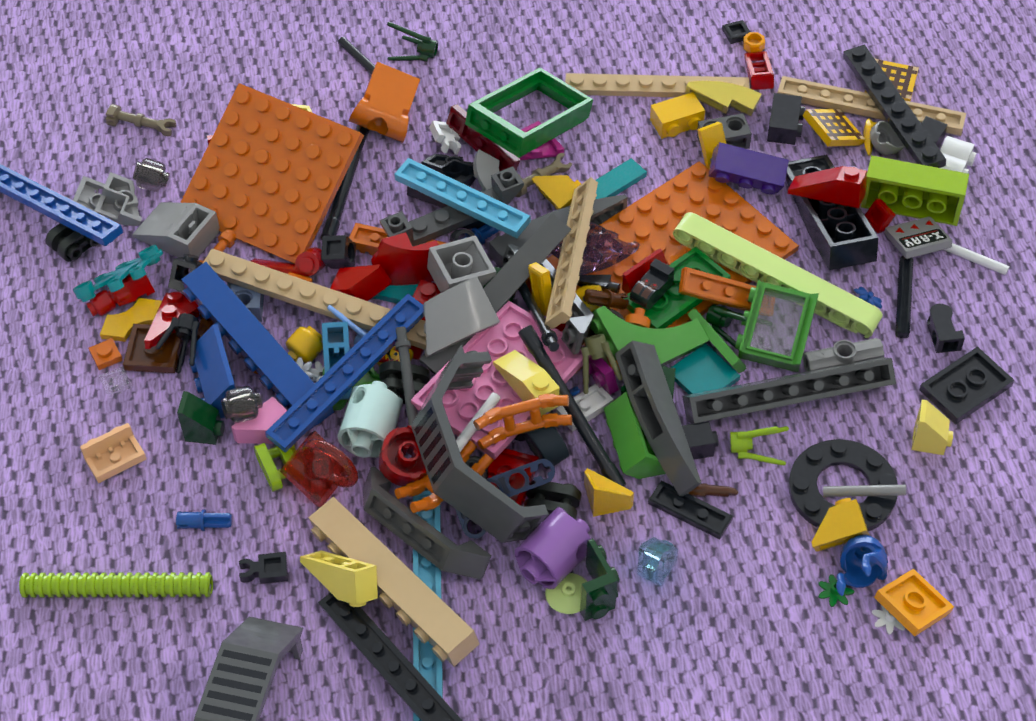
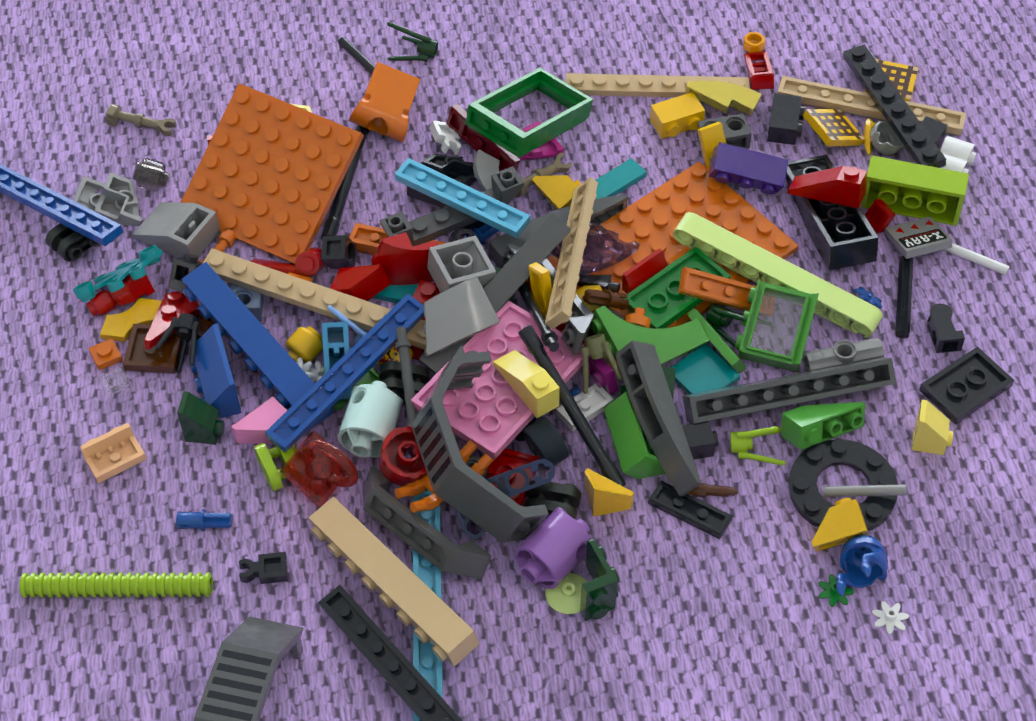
(241, 404): clear smoke head -> none
(344, 577): light yellow slope -> none
(470, 429): white bar -> none
(536, 422): orange piece -> none
(653, 284): black leg -> none
(656, 560): clear light blue slope -> none
(735, 31): black tile -> none
(821, 422): none -> bright green slope
(913, 602): light orange tile -> none

